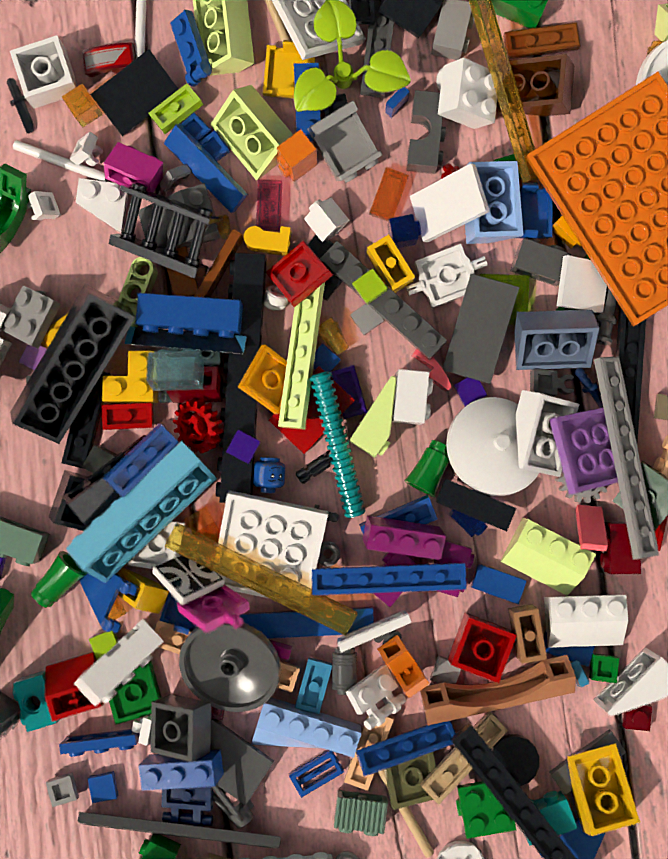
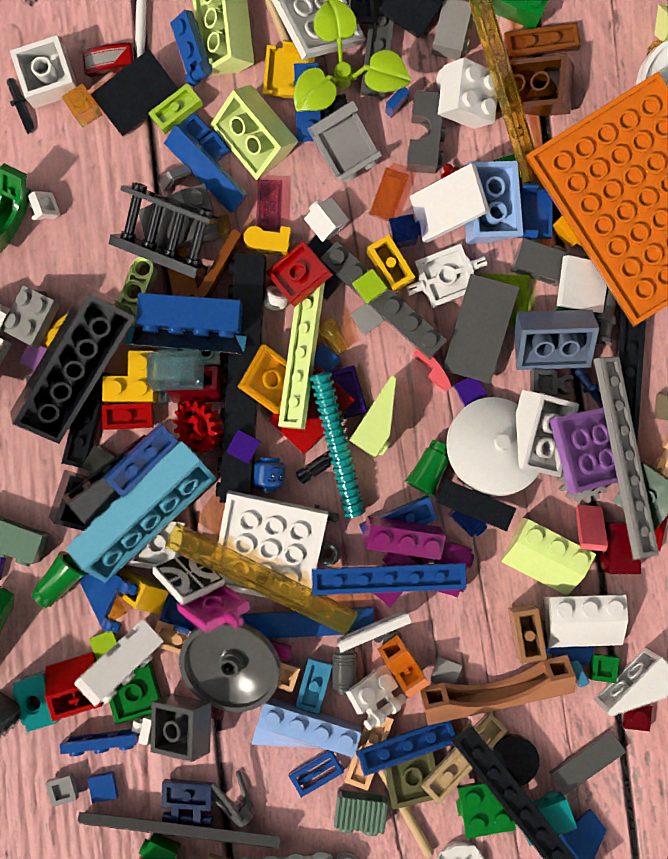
(59, 161): white bar -> none
(84, 150): white tile -> none
(104, 201): white wing -> none
(130, 165): dark pink brick -> none
(165, 772): brick -> none
(204, 524): clear orange tile -> none
(242, 762): dark grey tile -> none
(296, 156): orange brick -> none
(411, 397): white brick -> none
(481, 647): red brick -> none
(498, 583): blue tile -> none
(601, 790): yellow slope -> none

